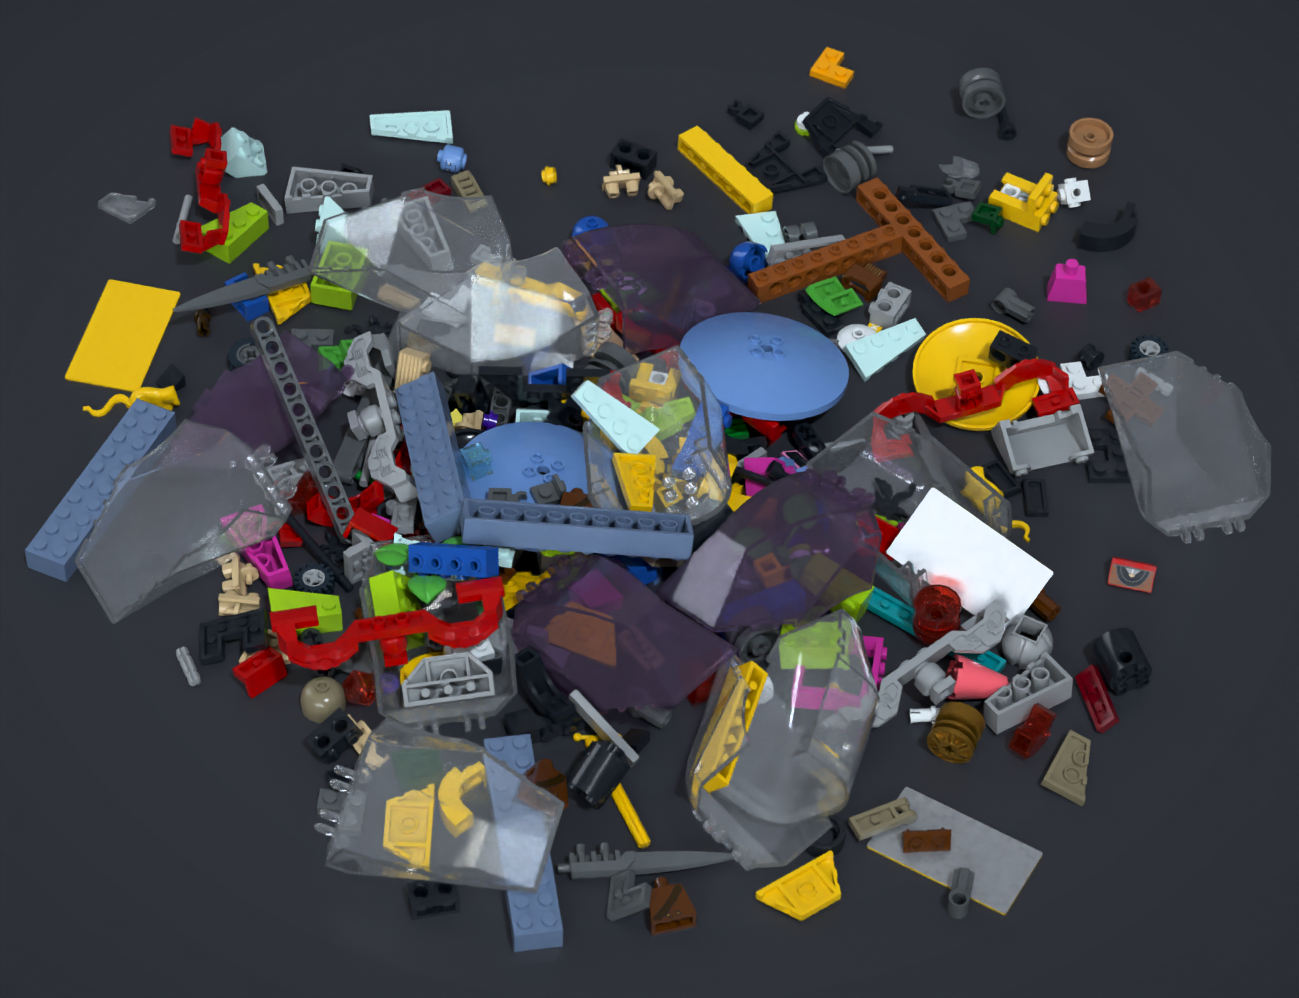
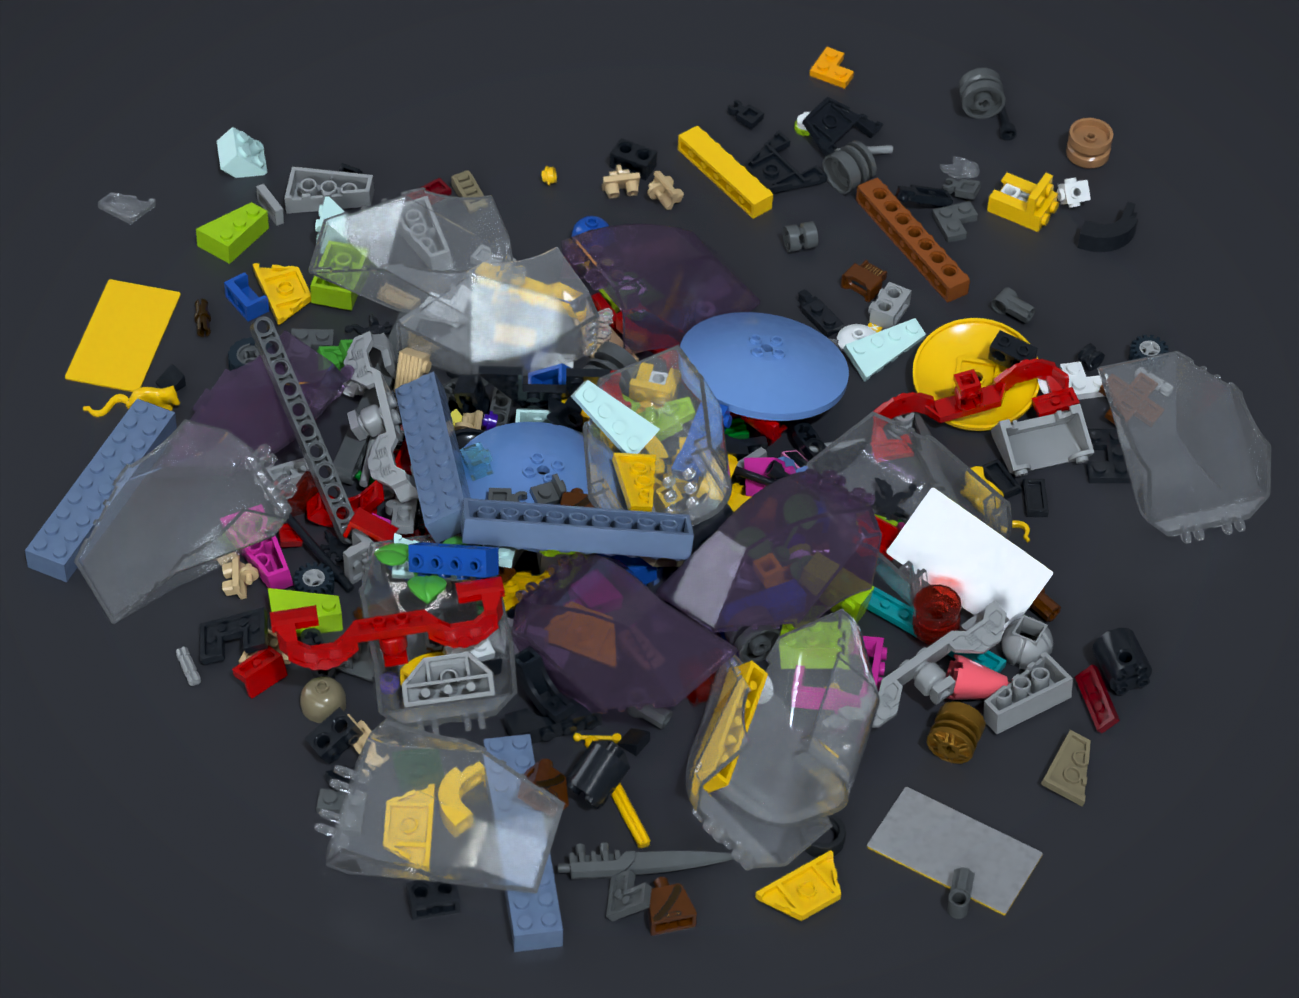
(183, 216): light grey bar -> none
(209, 175): red piece -> none
(232, 603): tan hips -> none
(261, 284): dark grey piece -> none
(359, 688): clear red brick -> none
(392, 596): lime brick -> none
(424, 126): light aqua wing -> none
(452, 158): medium blue head -> none
(601, 726): light grey tile -> none
(747, 258): blue cylinder -> none
(761, 228): light aqua wing -> none
(786, 251): light grey plate -> none
(825, 262): dark orange brick -> none
(833, 297): bright green slope -> none
(882, 818): dark tan plate -> none
(924, 714): white pin -> none
(926, 840): reddish brown hinge -> none
(989, 215): dark green bracket -> none
(1034, 733): clear red brick -> none
(1068, 283): dark pink torso -> none
(1132, 574): panel -> none
(1144, 294): clear red brick -> none

